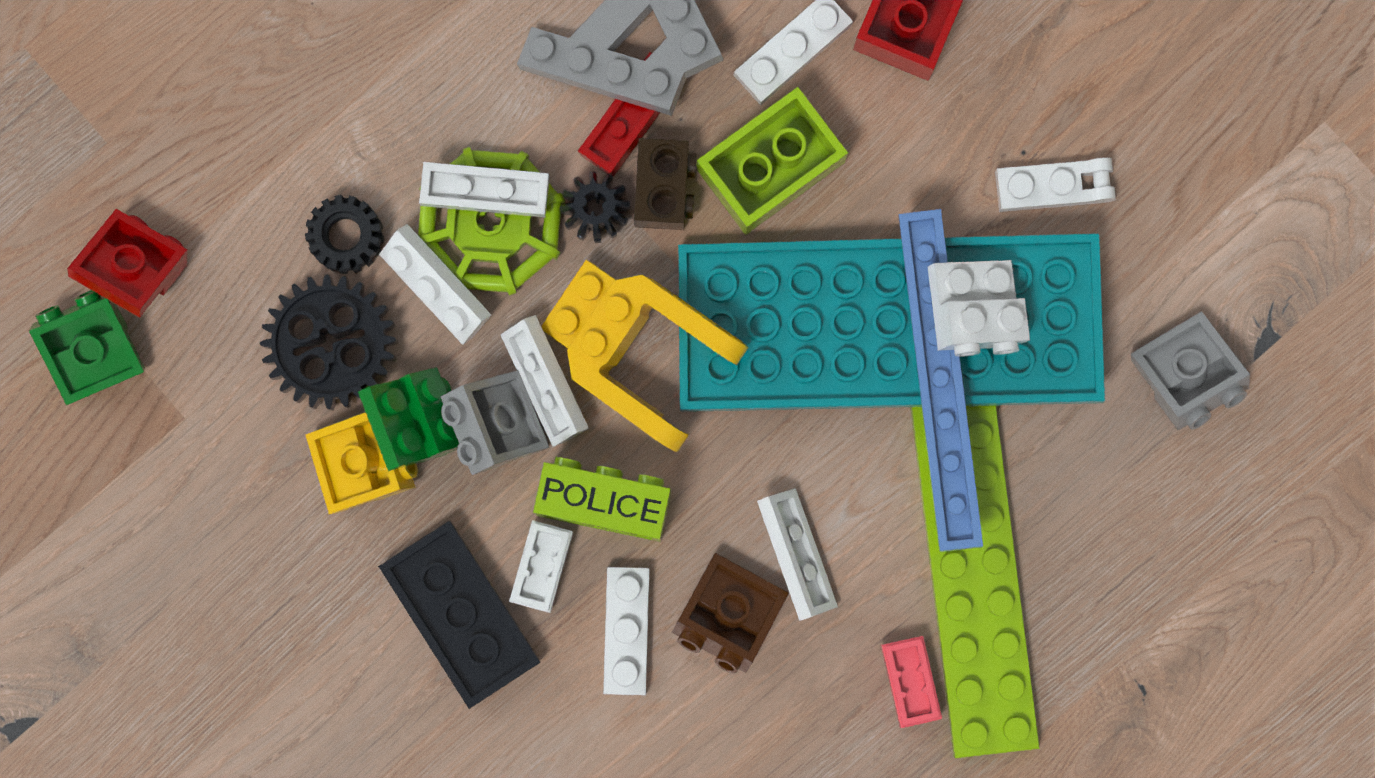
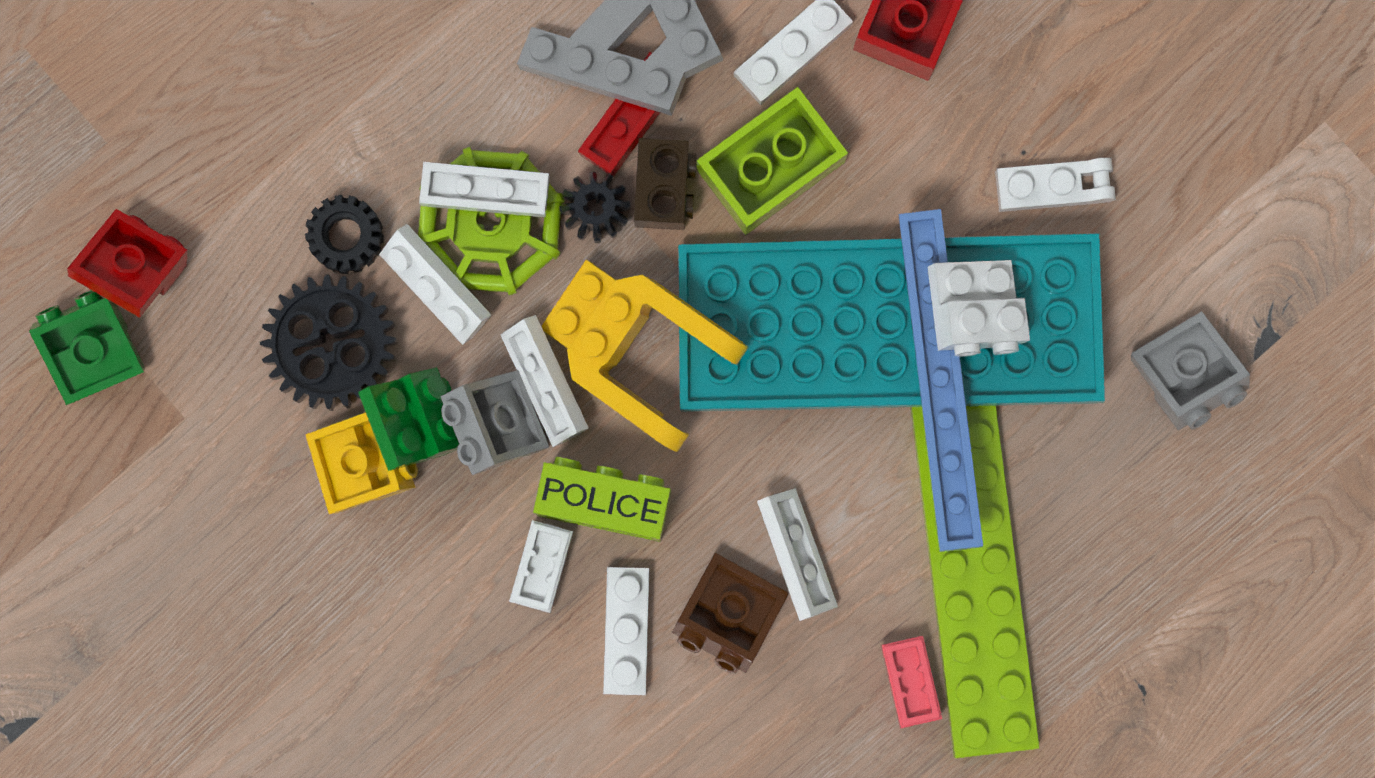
(459, 614): black plate -> none

